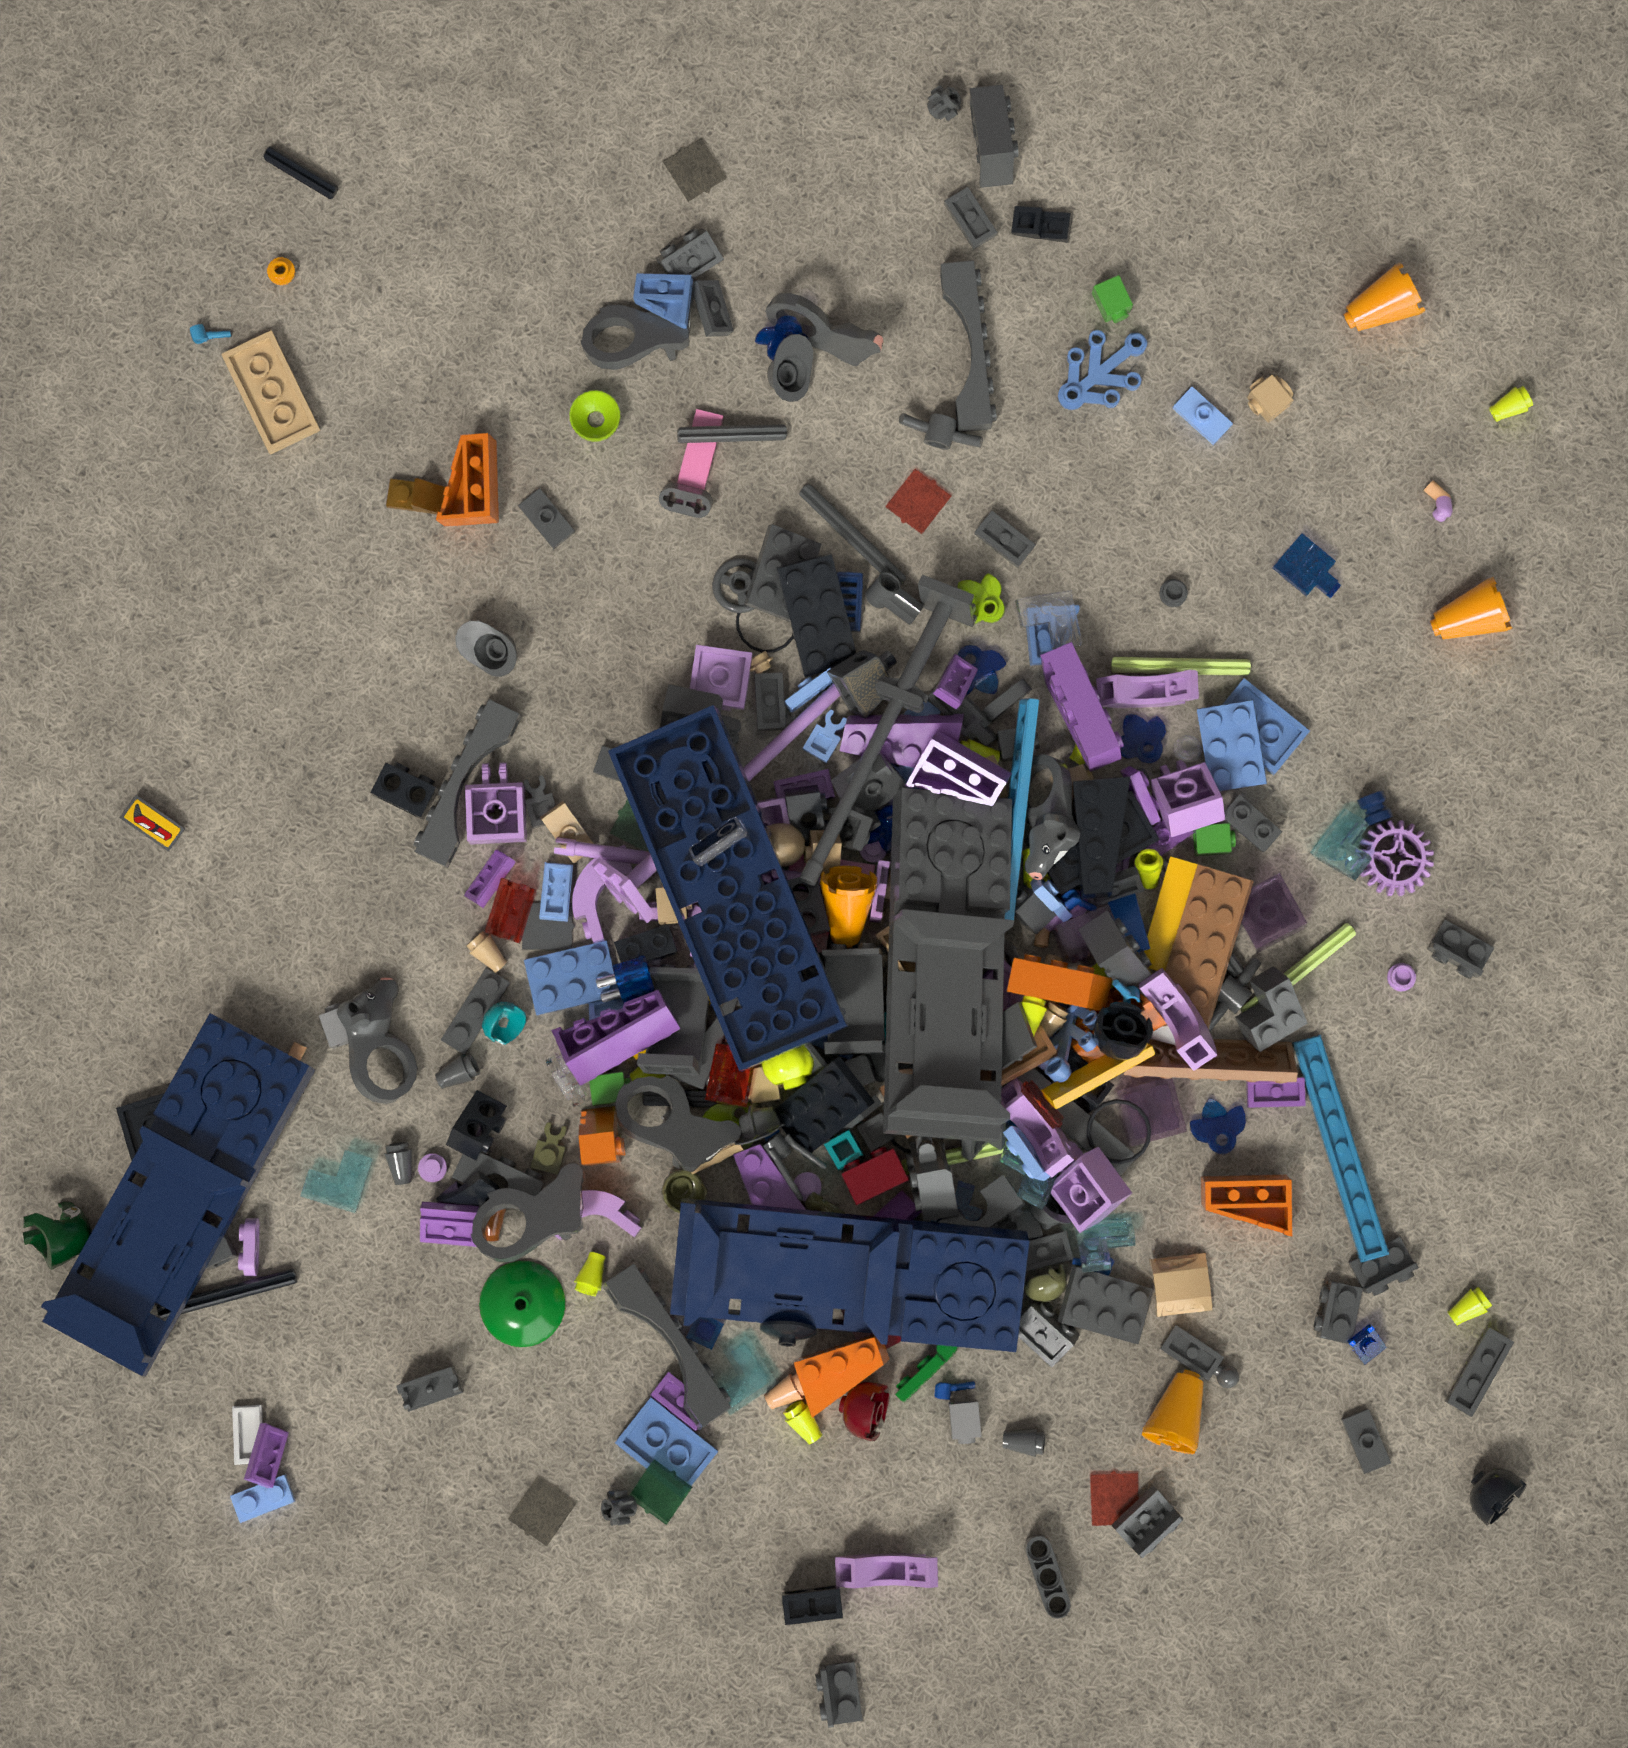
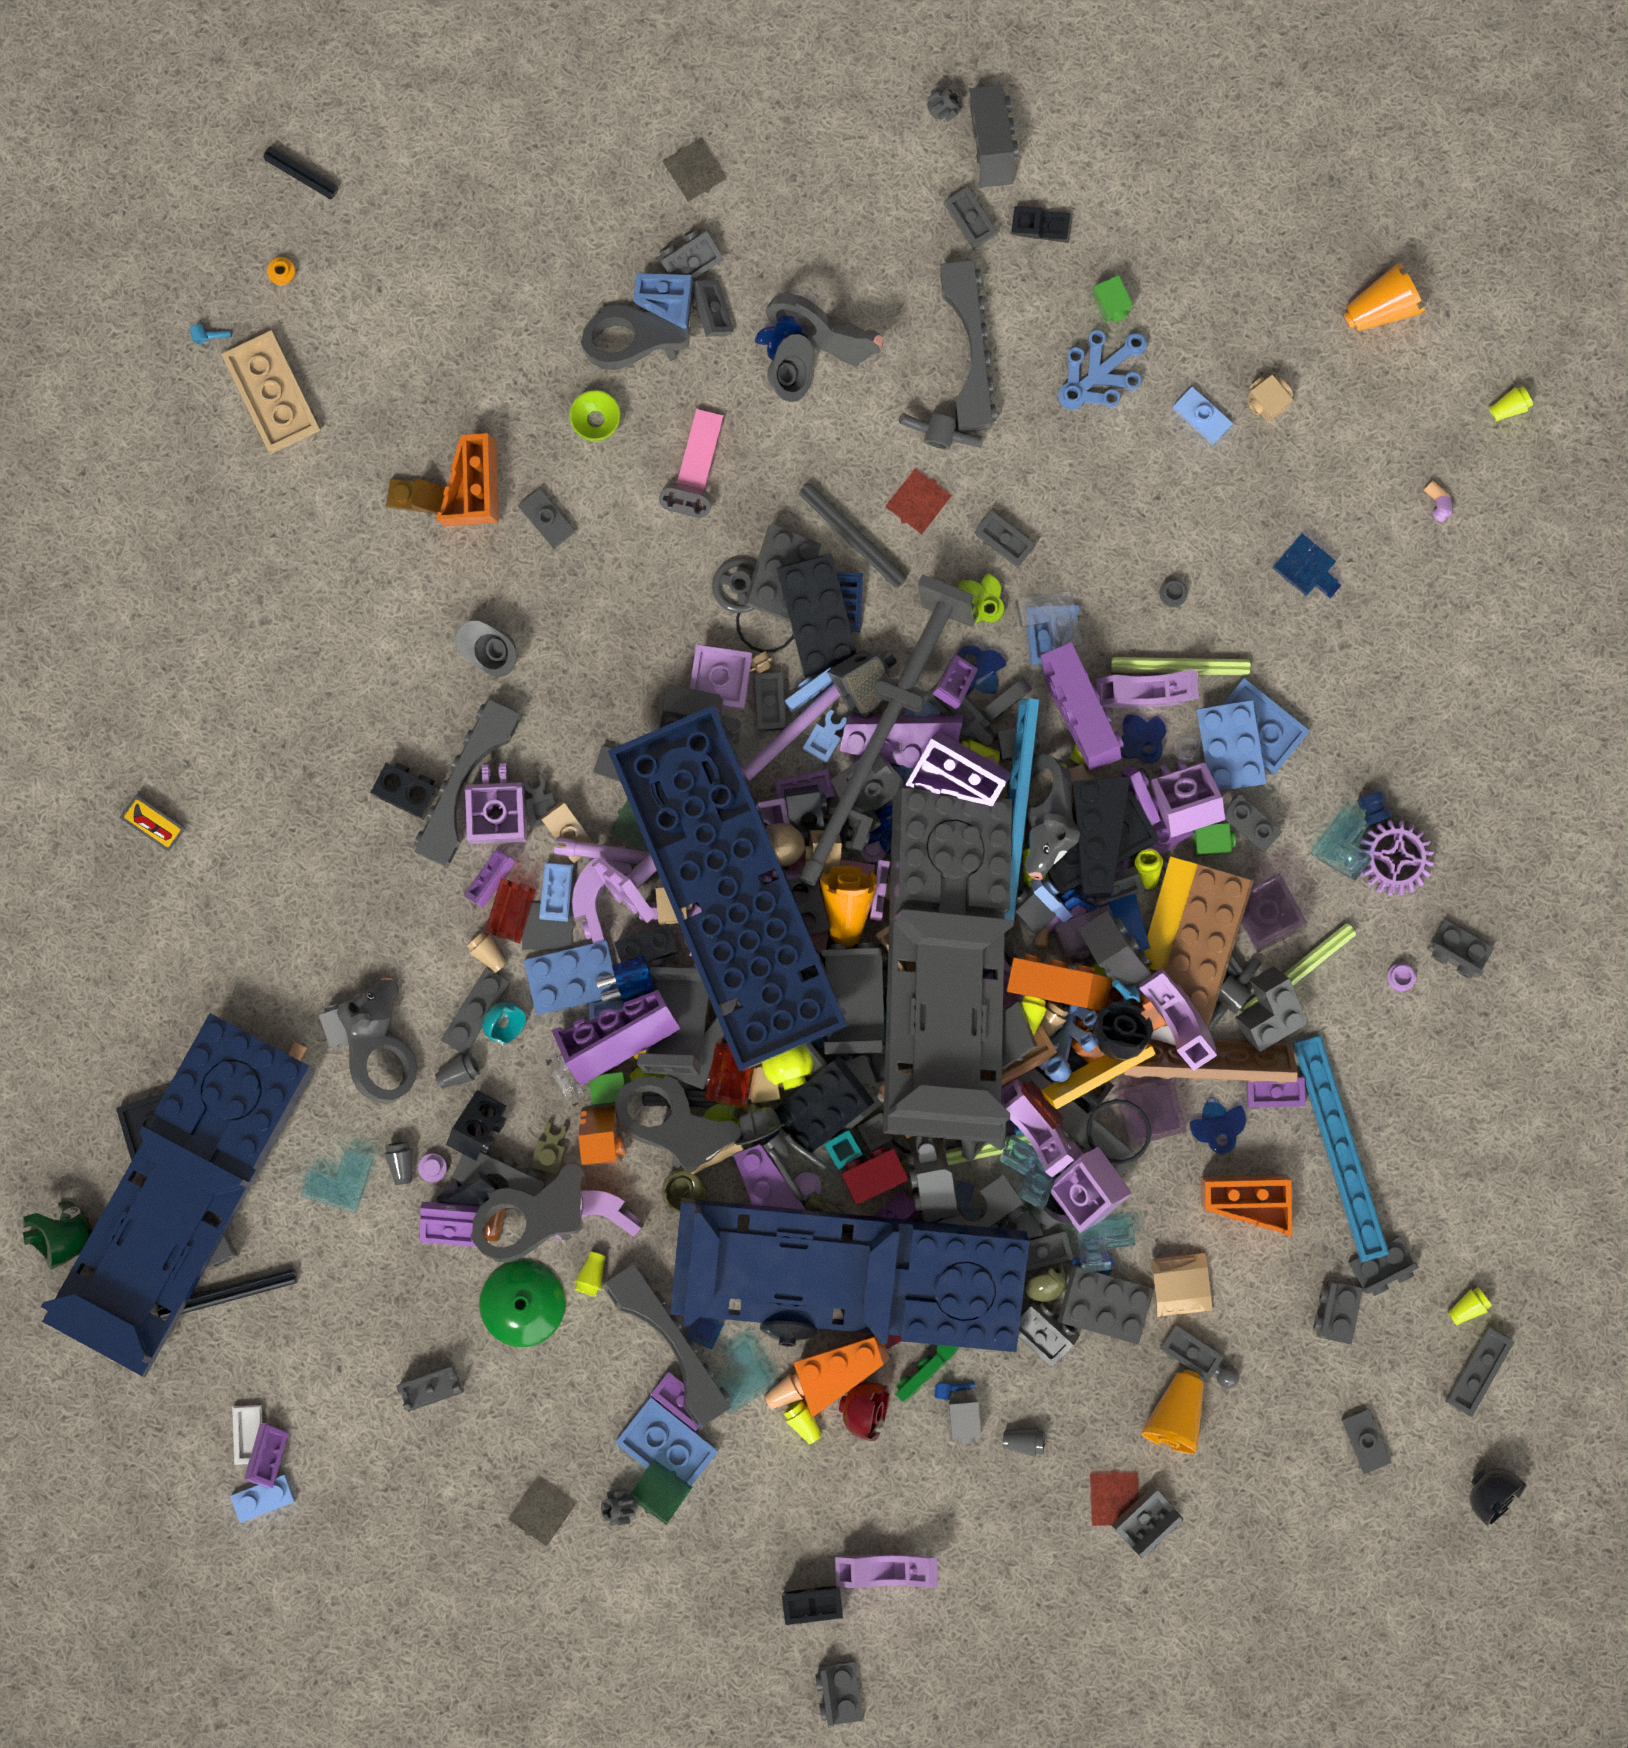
(249, 1259): lavender plate -> none
(717, 841): slope -> none
(734, 433): dark grey axle -> none
(888, 593): dark grey piece -> none
(1020, 1145): light blue plate -> none
(1056, 1587): dark grey beam -> none
(1367, 1344): clear blue plate -> none
(1473, 613): light orange cone -> none

